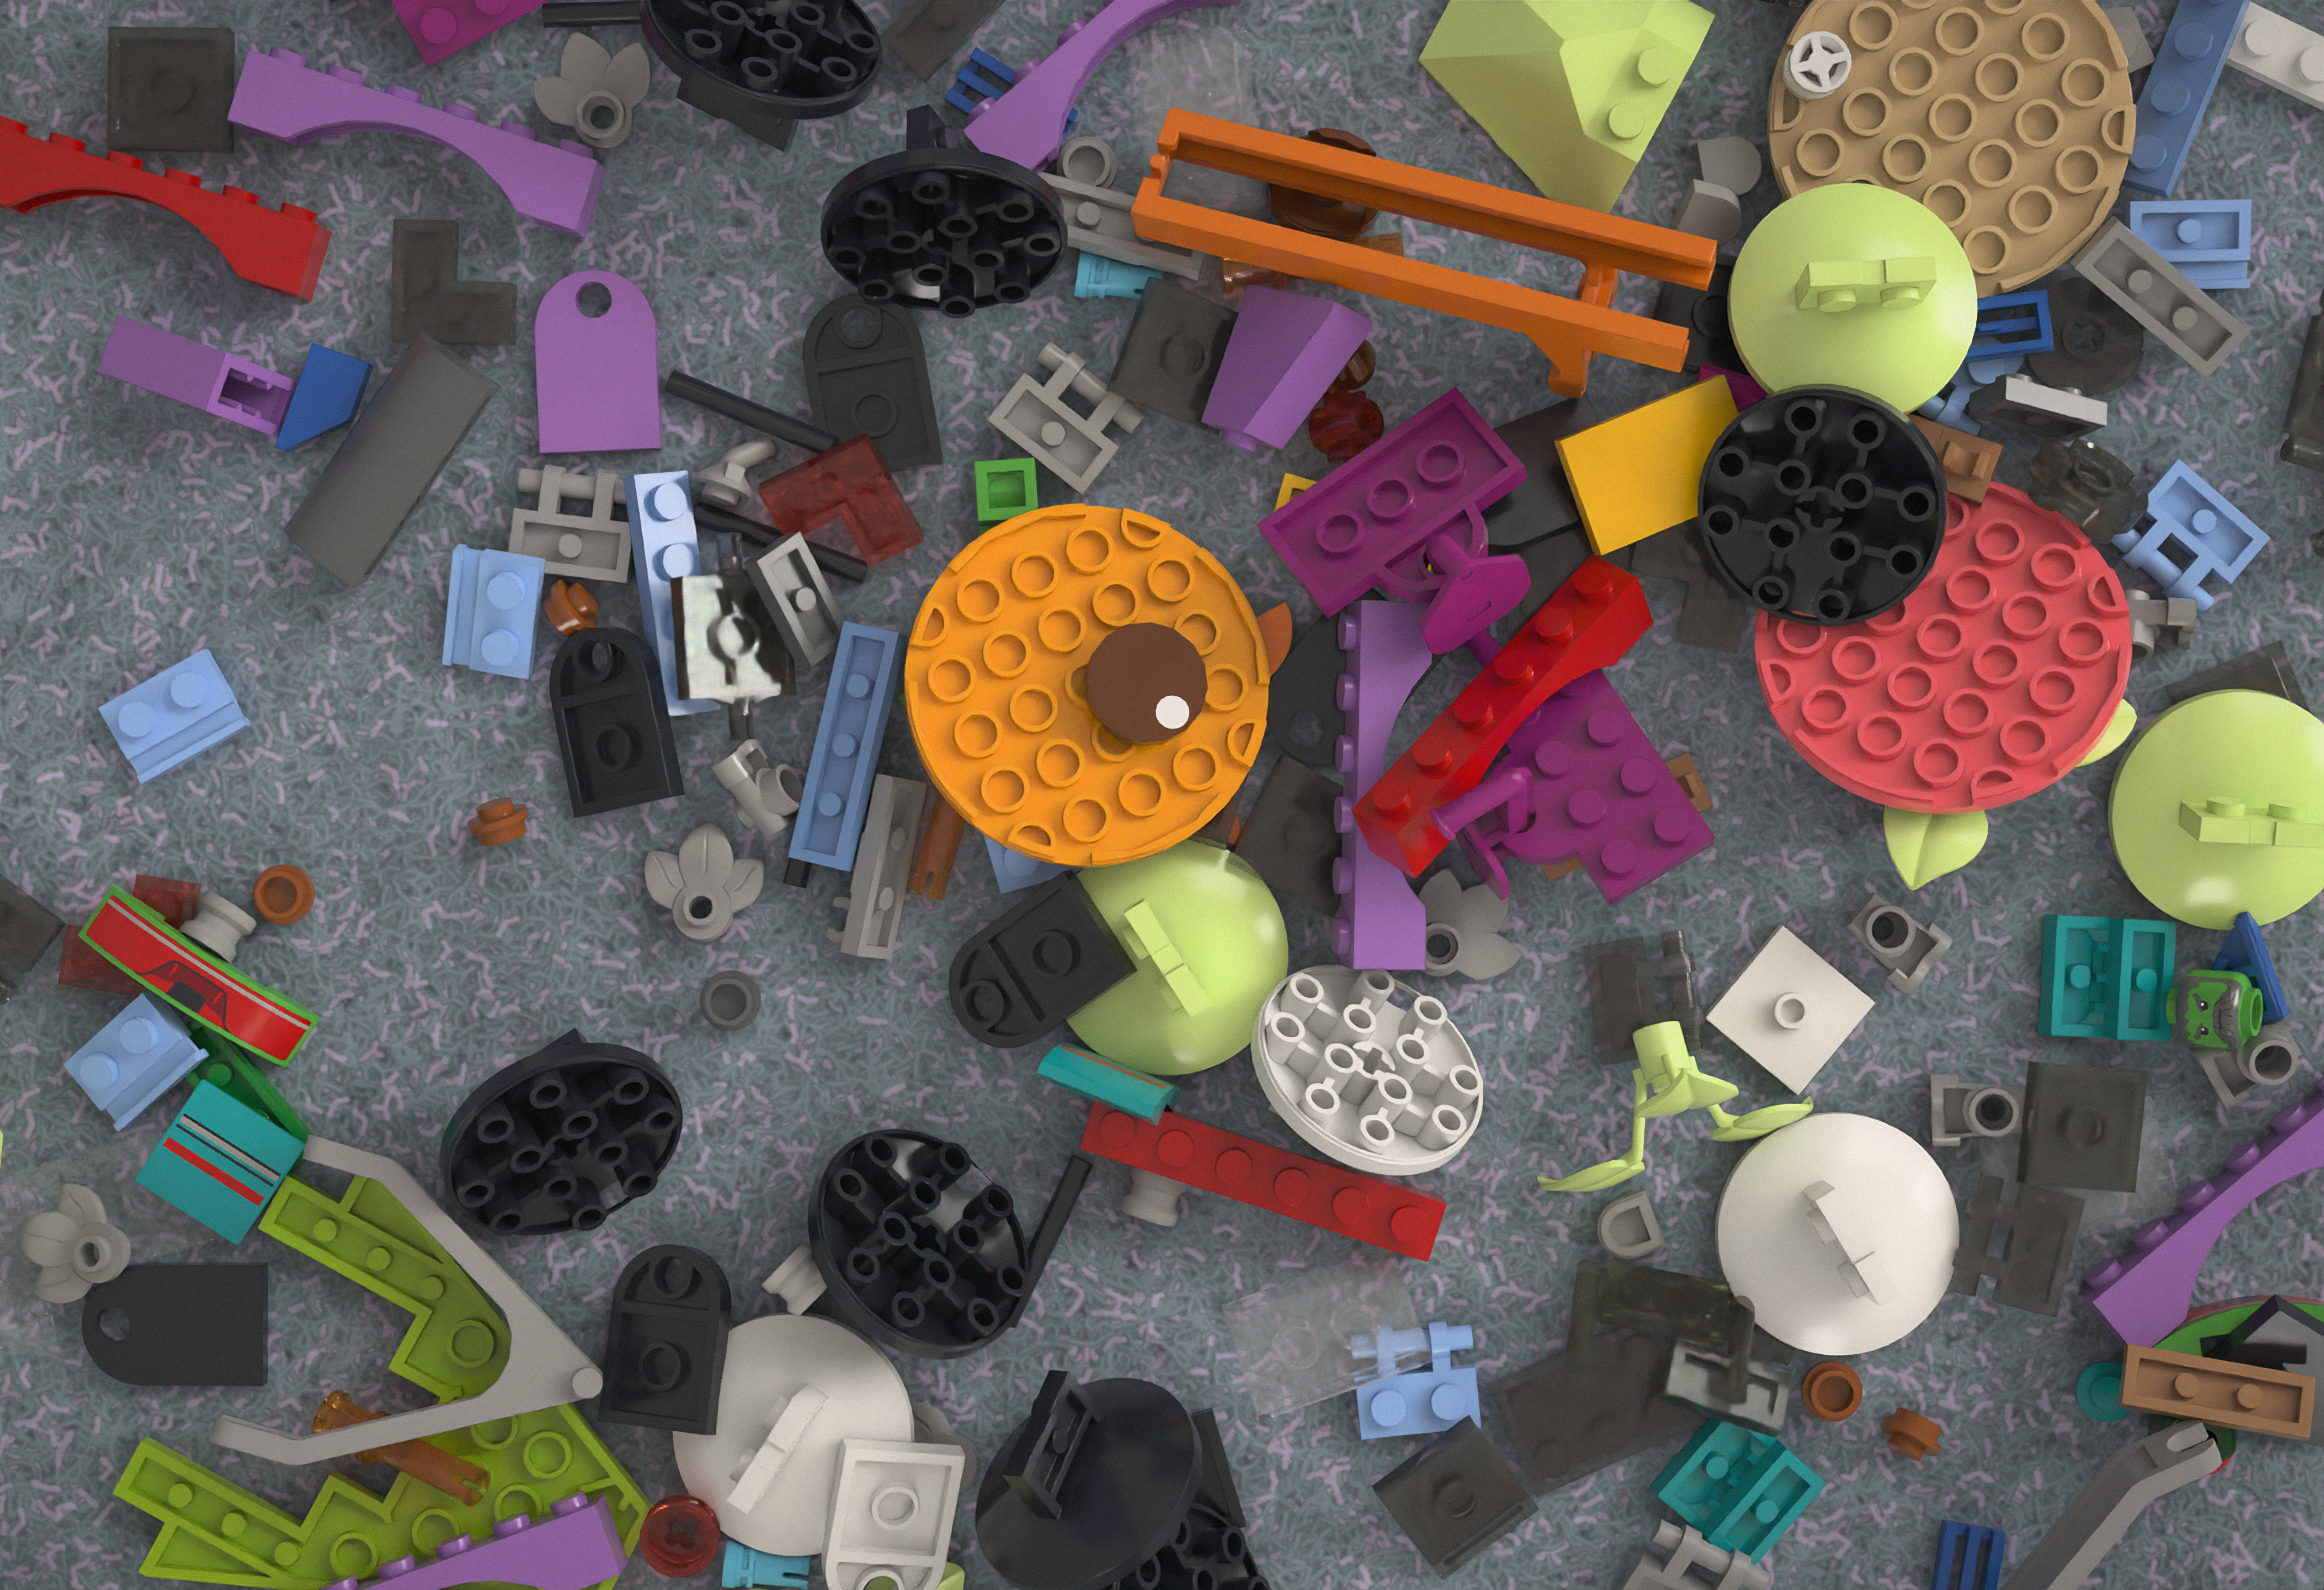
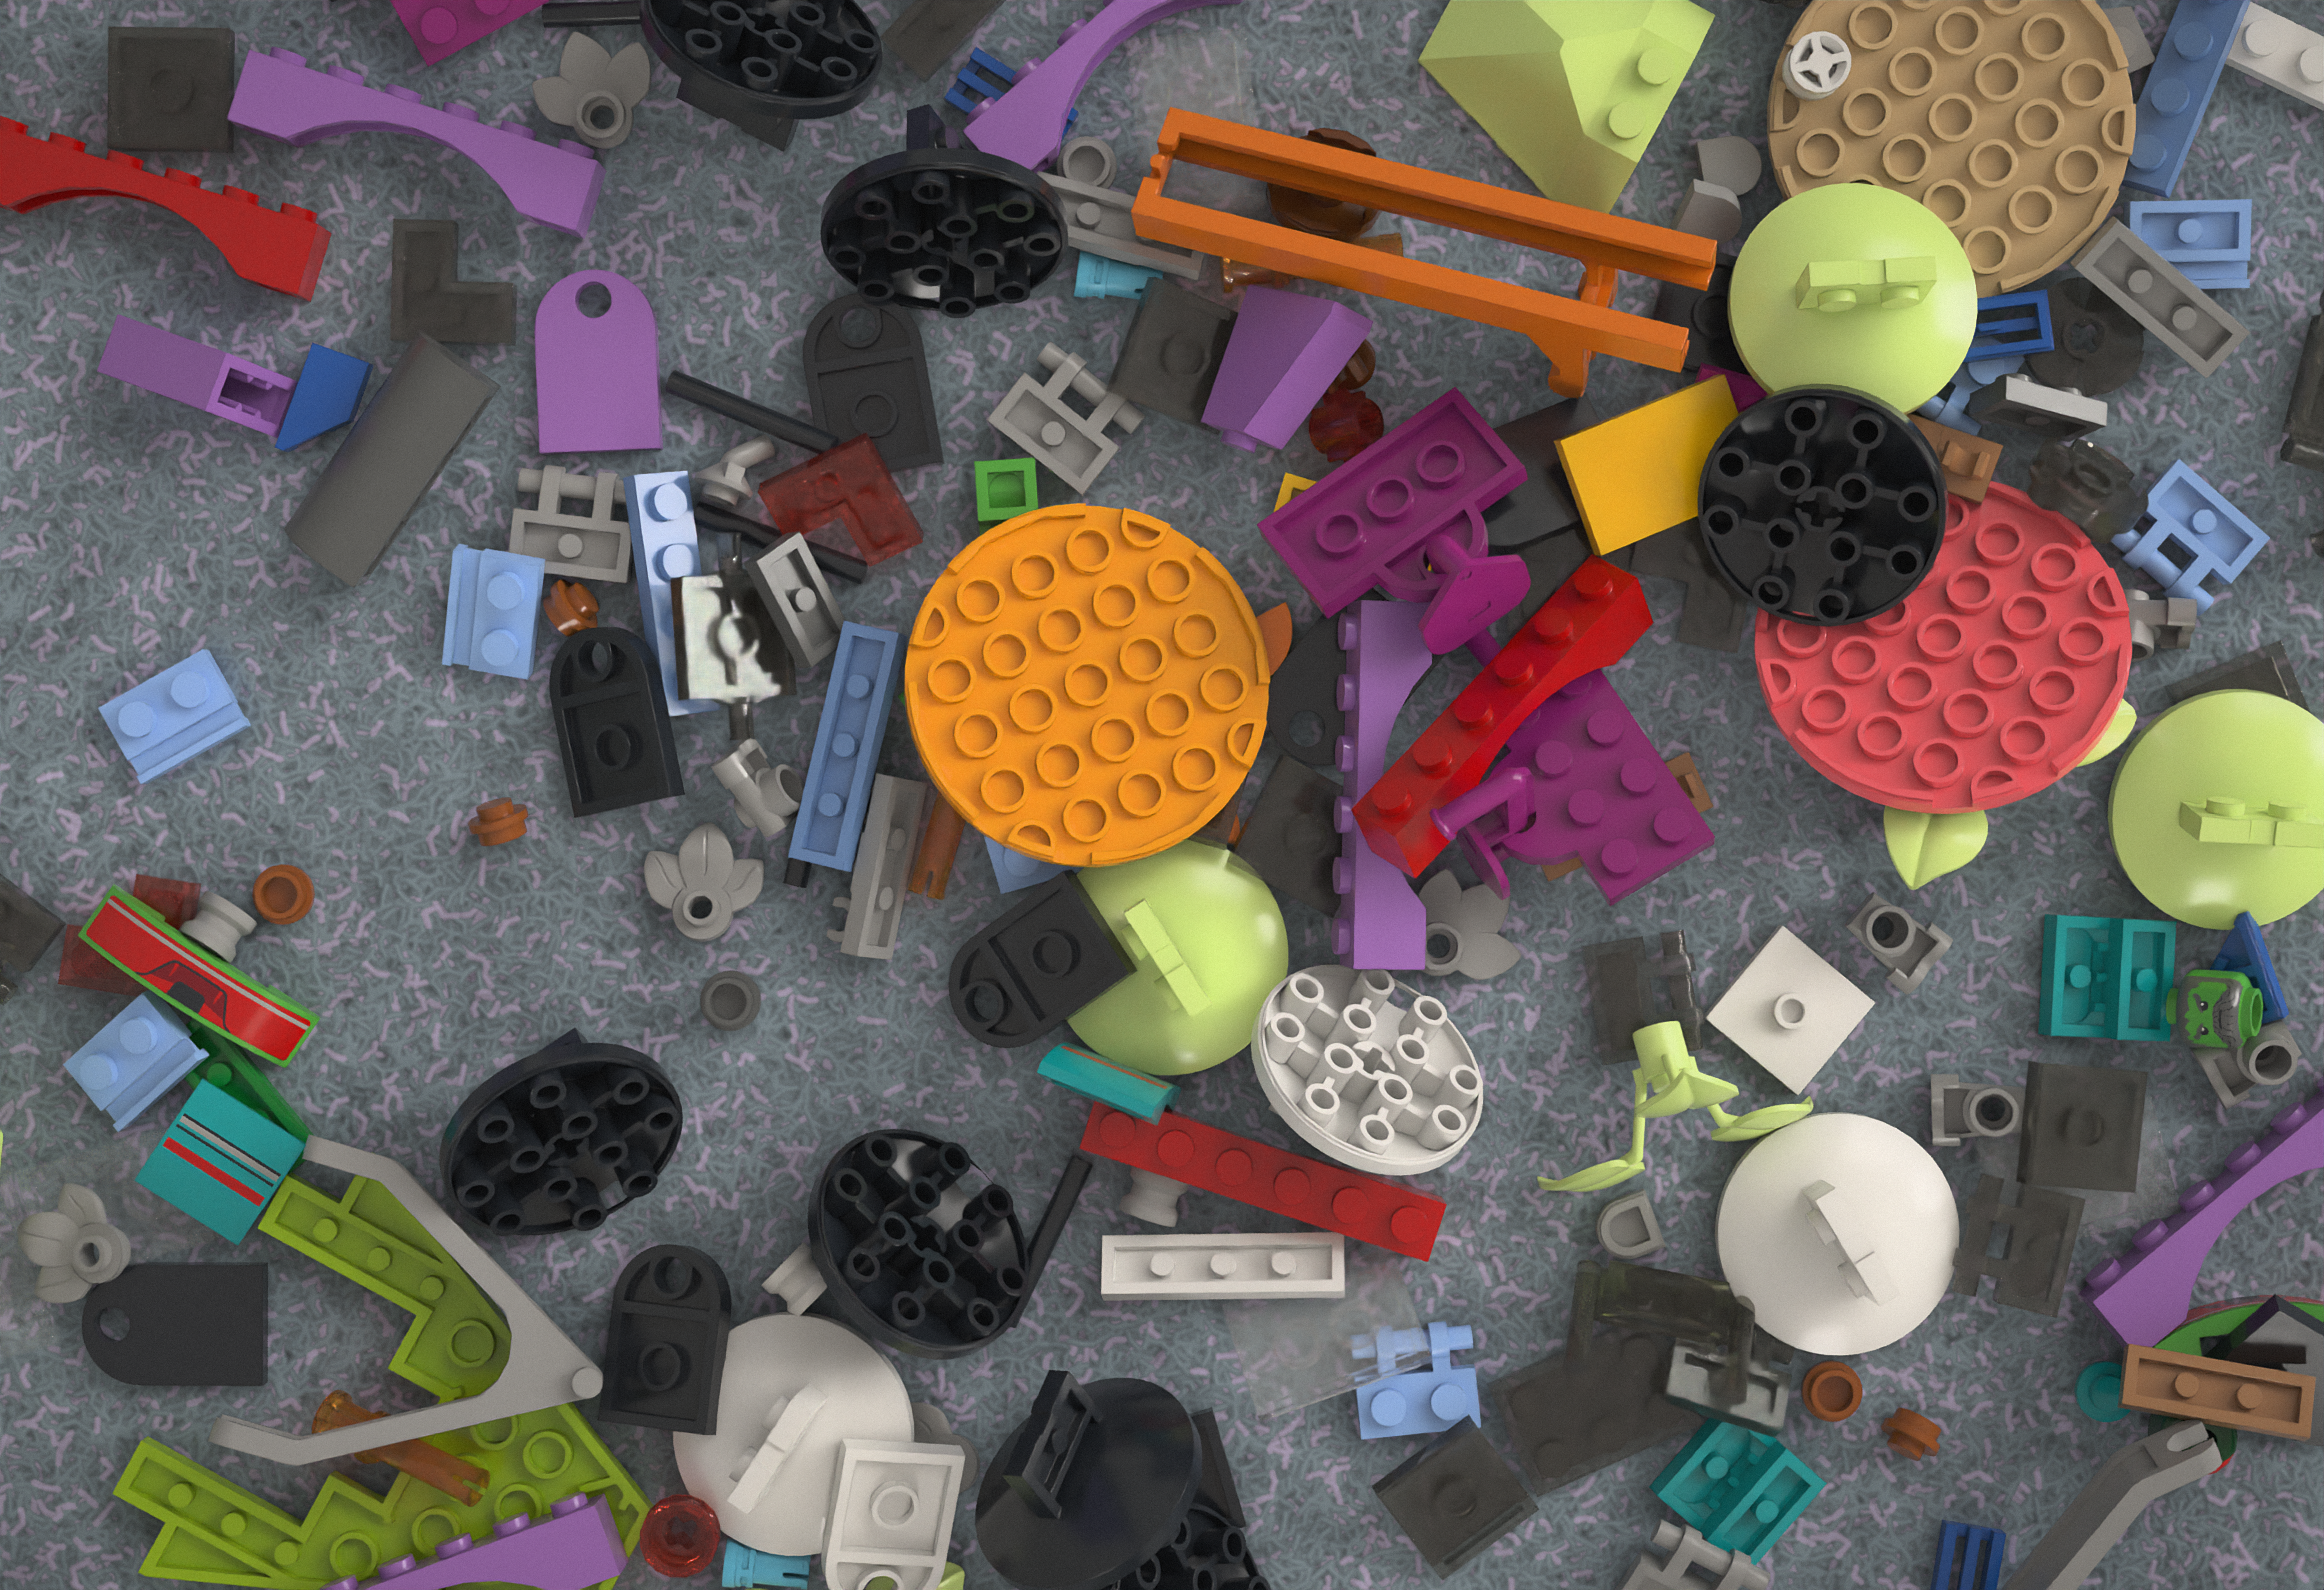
(1145, 684): reddish brown tile -> none
(1223, 1266): none -> white plate

